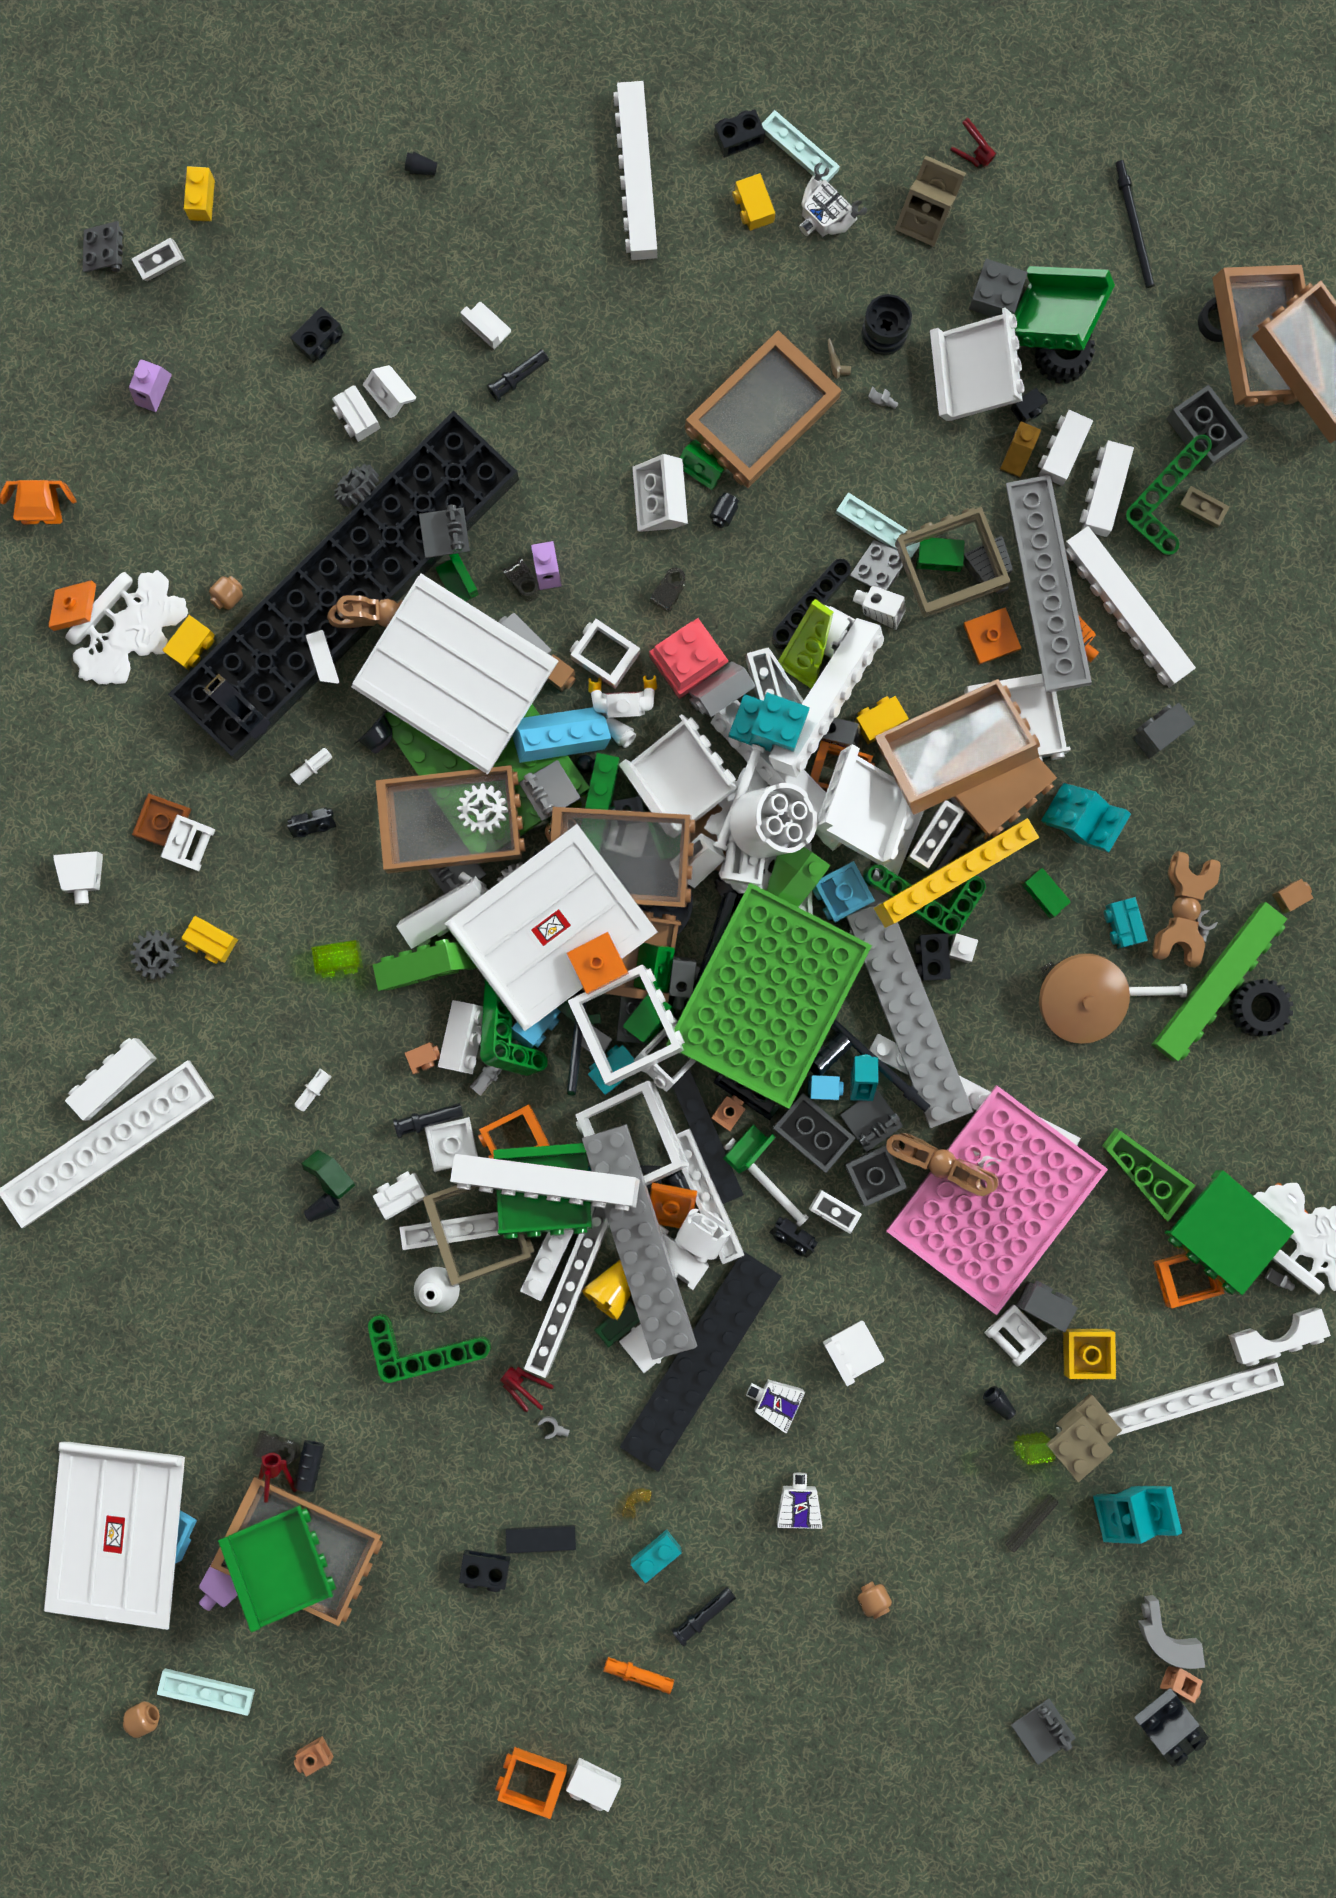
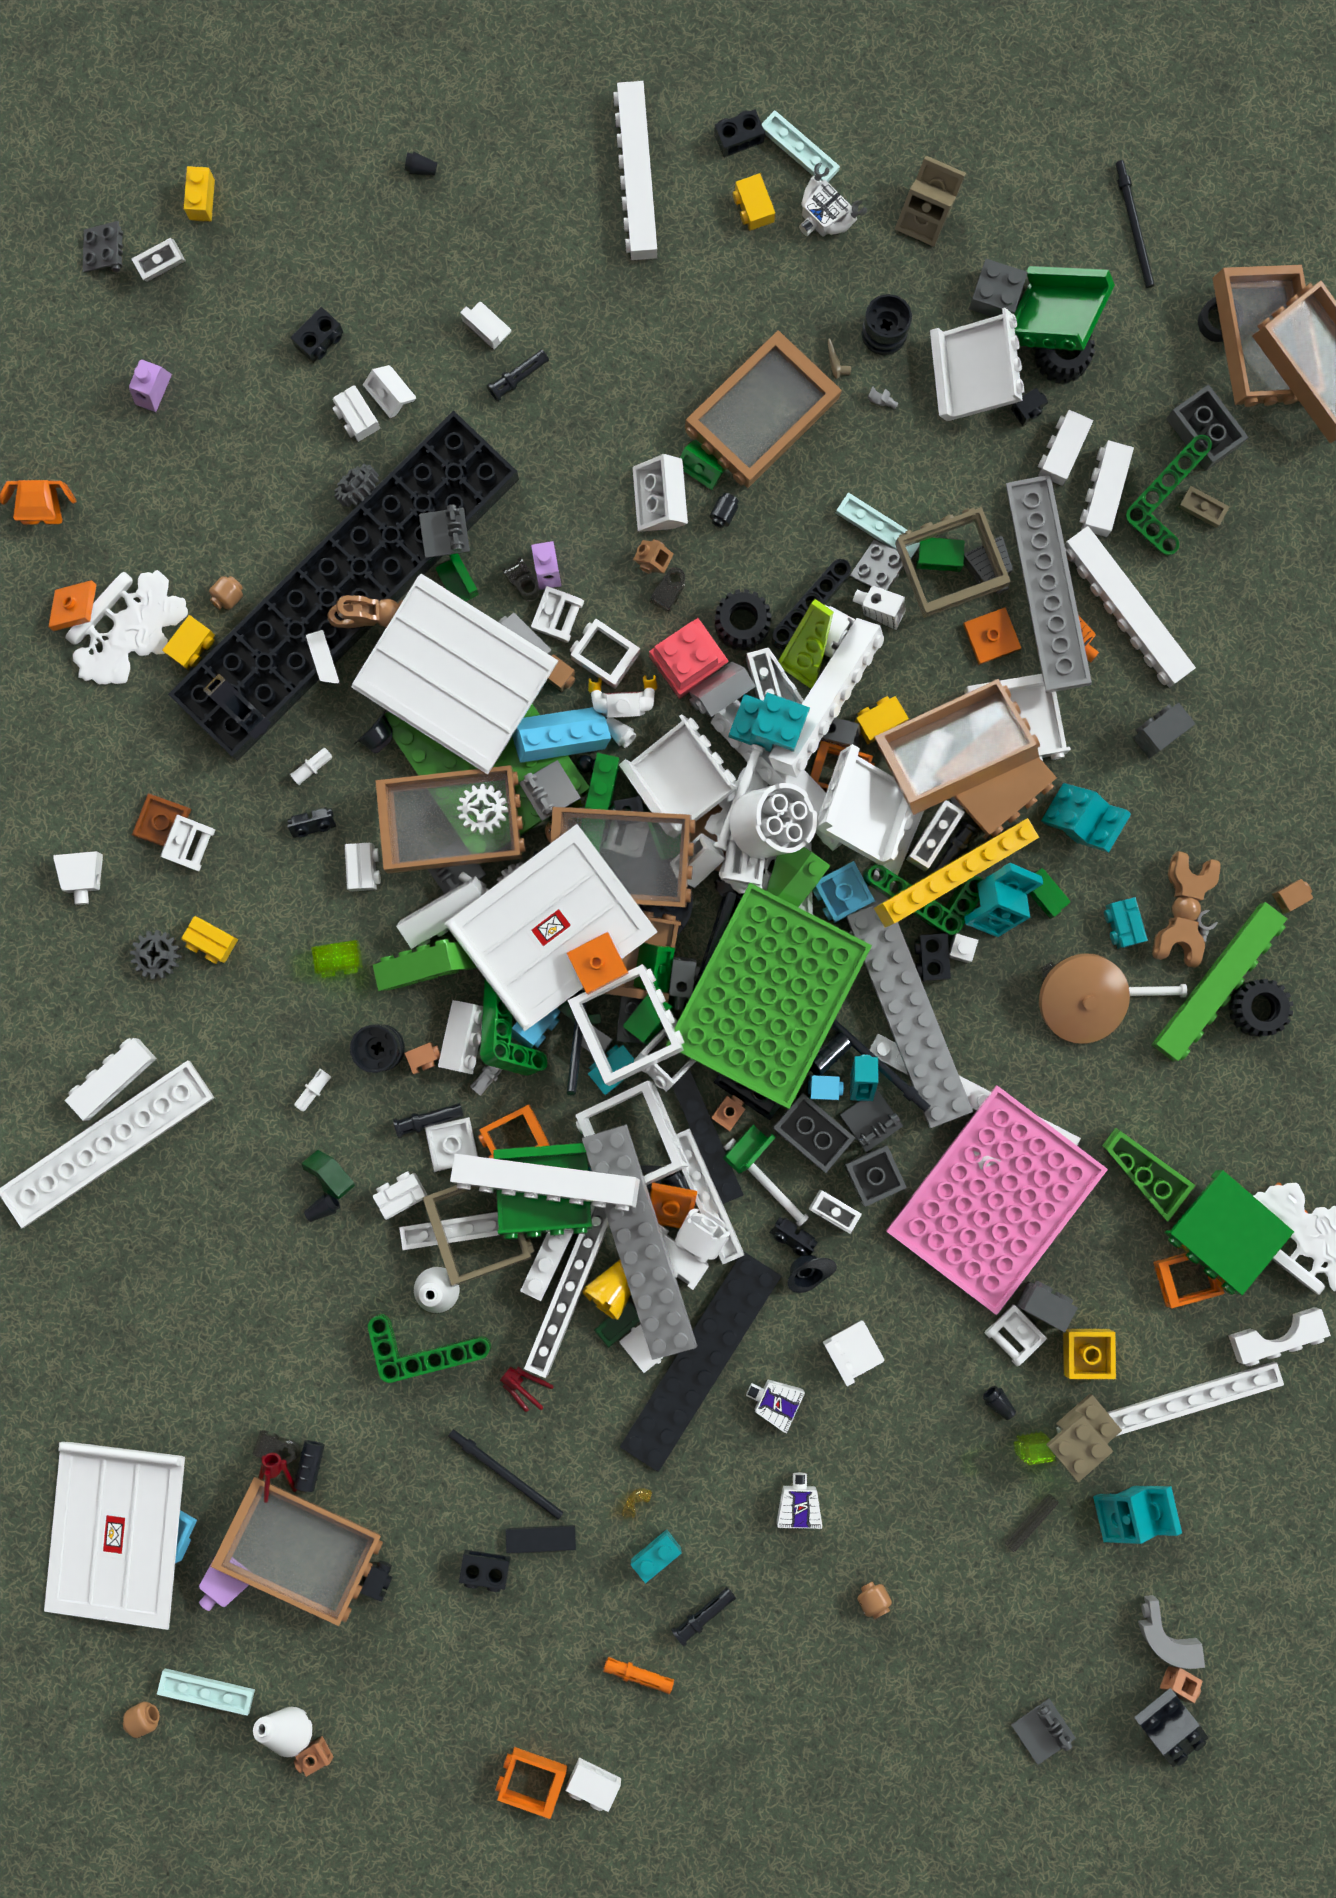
(277, 1567): green panel -> none
(284, 1731): none -> white cone
(361, 866): none -> white brick
(367, 1056): none -> black wheel
(377, 1580): none -> black brick
(470, 1447): none -> black bar
(550, 611): none -> white plate
(558, 1430): light grey piece -> none
(653, 556): none -> medium nougat brick
(745, 601): none -> black tyre
(809, 1272): none -> black piece
(942, 1164): medium nougat piece -> none
(983, 153): dark red plant -> none
(1003, 900): none -> teal bracket
(1020, 449): pearl gold slope -> none
(1279, 1280): light grey piece -> none

